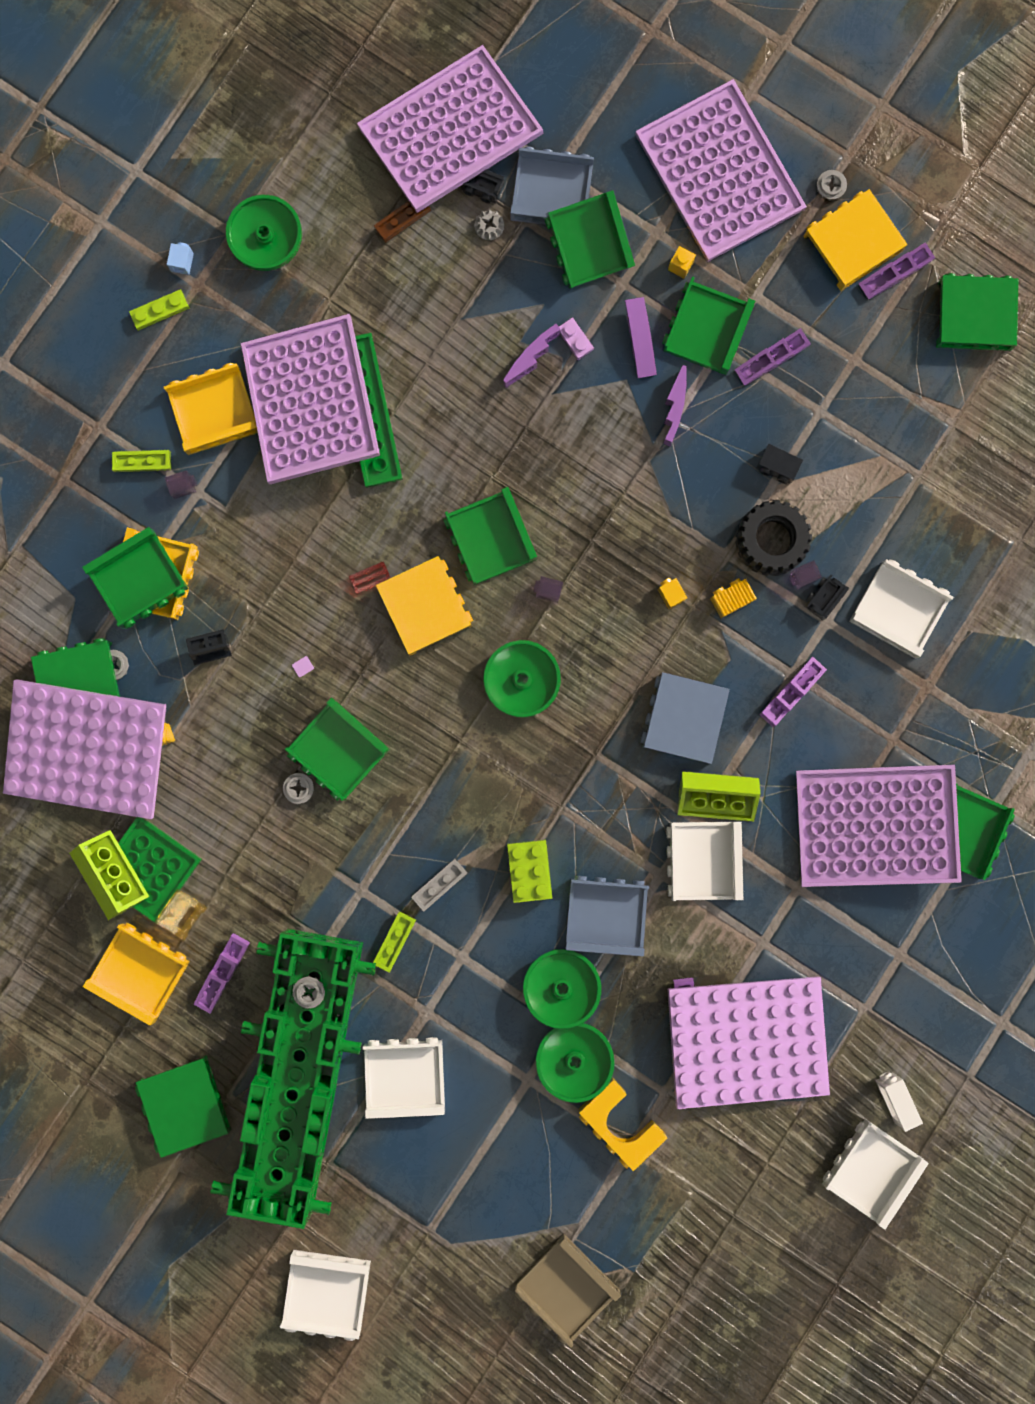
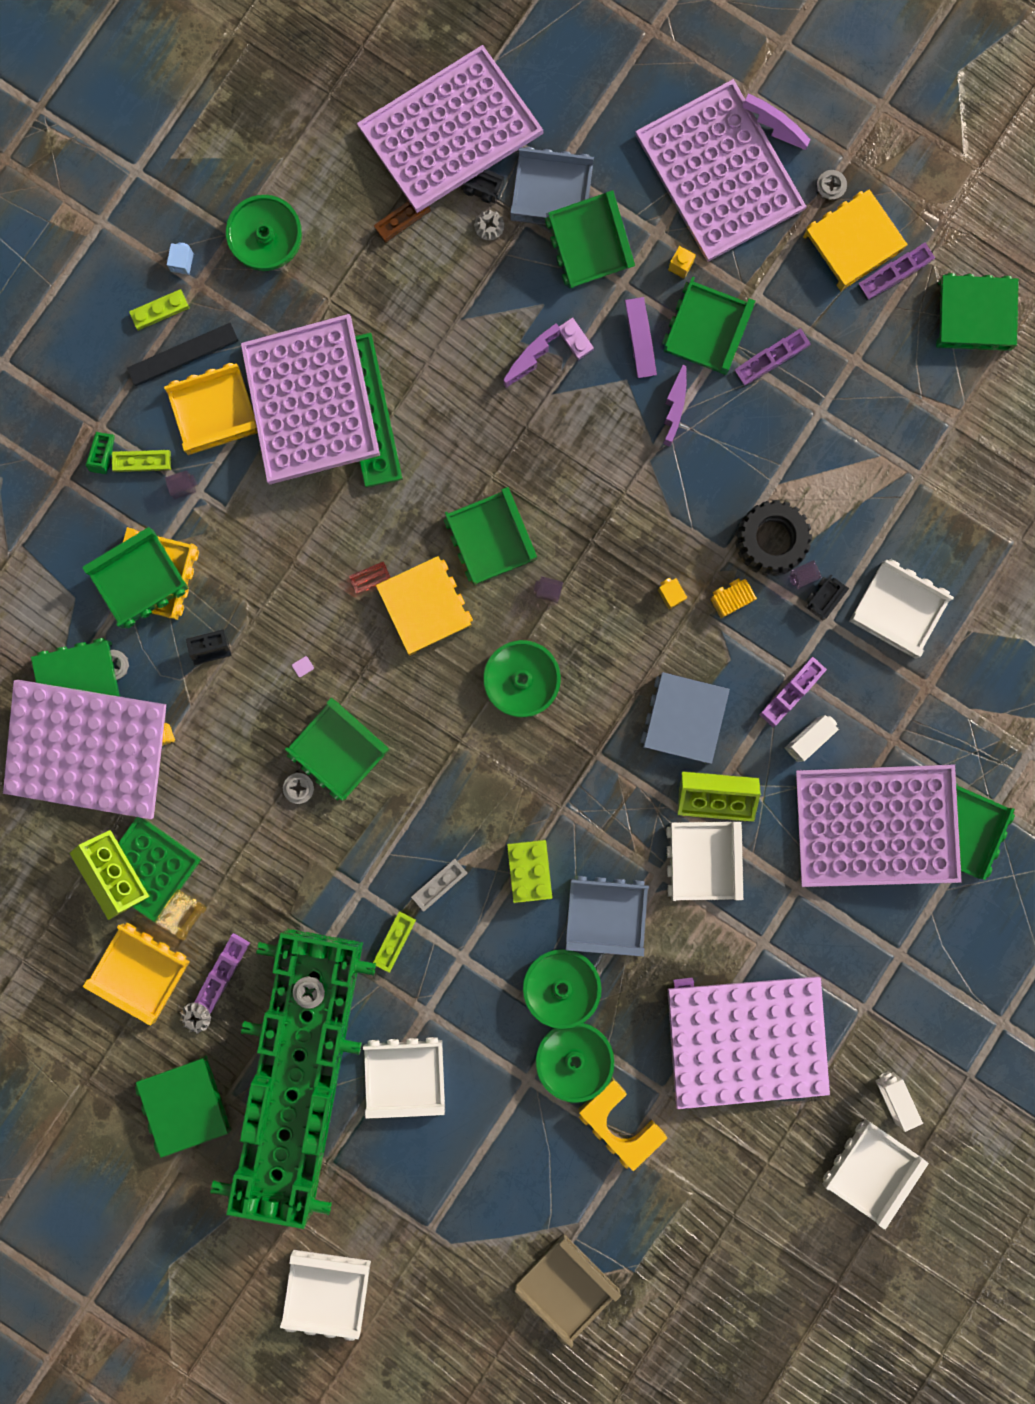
(96, 464): none -> green slope
(182, 354): none -> black tile
(198, 1011): none -> light grey gear
(779, 464): black hinge -> none
(783, 127): none -> medium lavender slope
(812, 738): none -> white window

